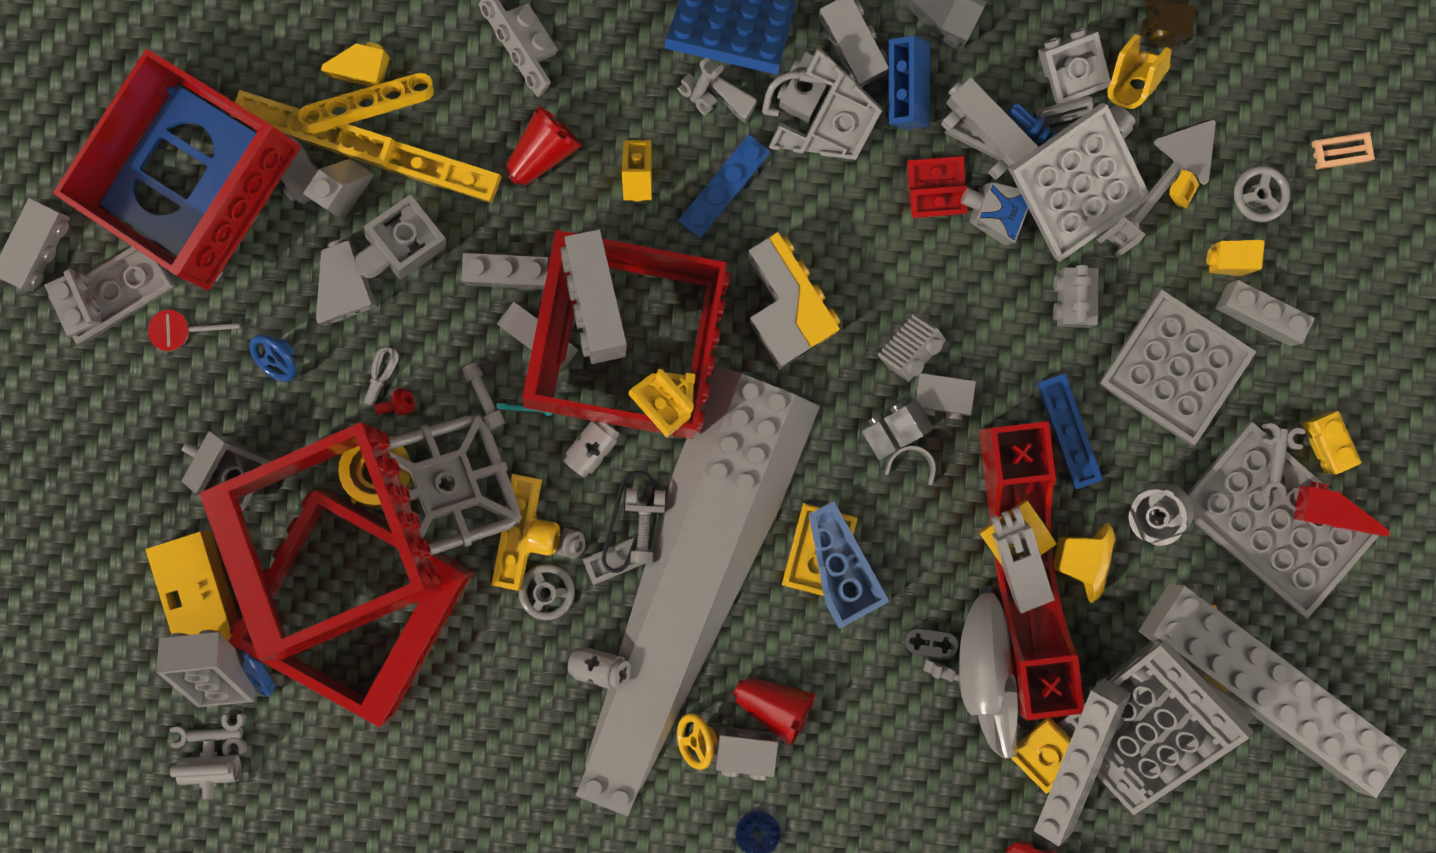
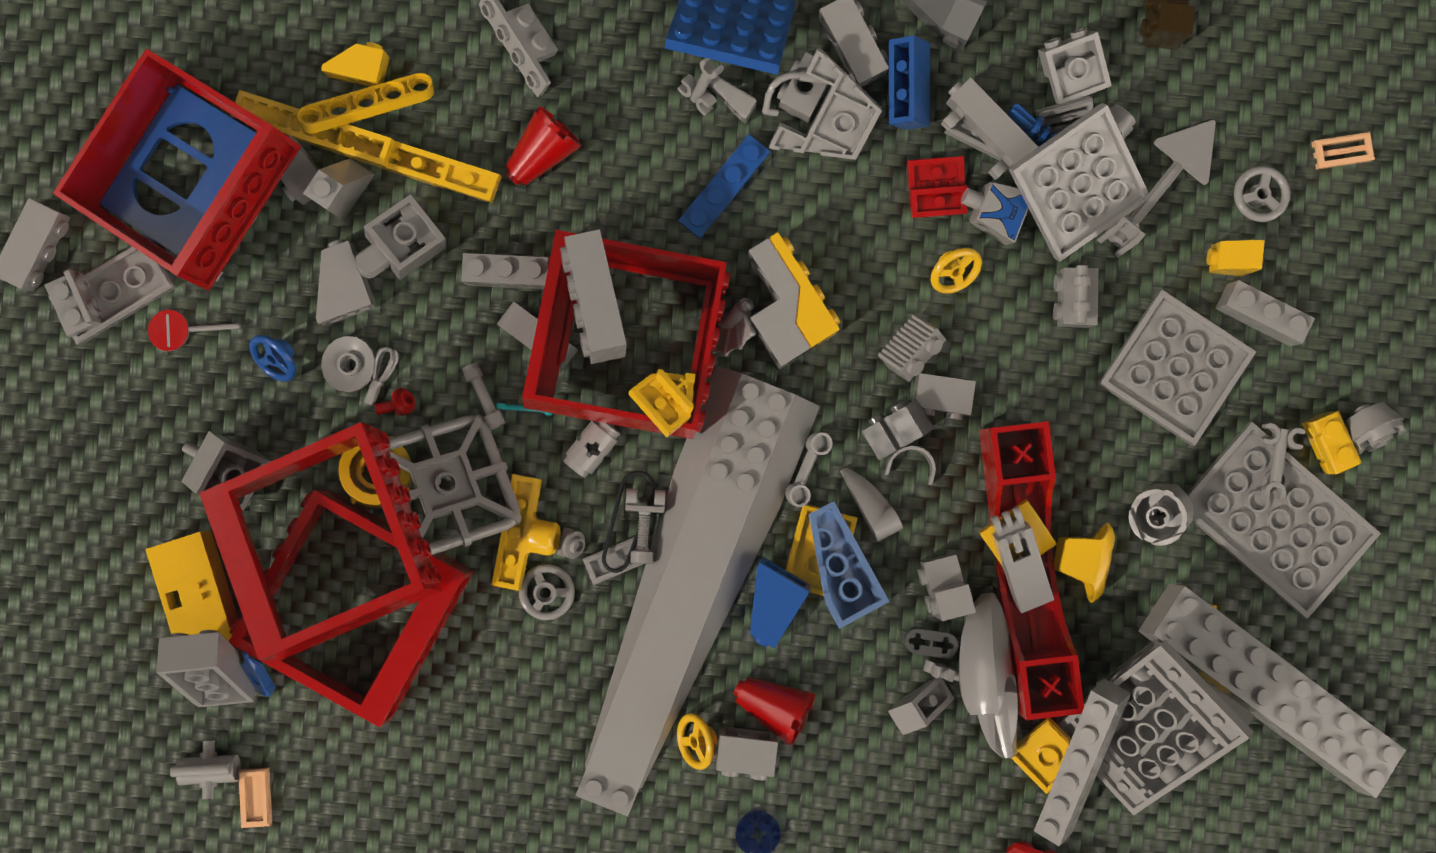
(232, 733): light grey bar -> none
(255, 797): none -> light nougat tile
(337, 359): none -> light grey dish
(599, 668): light grey piece -> none
(637, 170): yellow slope -> none
(735, 328): none -> light grey arm
(775, 602): none -> blue slope
(816, 444): none -> light grey bar
(873, 506): none -> light grey piece
(921, 706): none -> light grey slope
(947, 591): none -> light grey brick
(954, 266): none -> yellow piece
(1069, 431): blue plate -> none
(1137, 65): yellow piece -> none
(1183, 188): yellow plate -> none
(1333, 509): red slope -> none
(1374, 426): none -> light grey cone

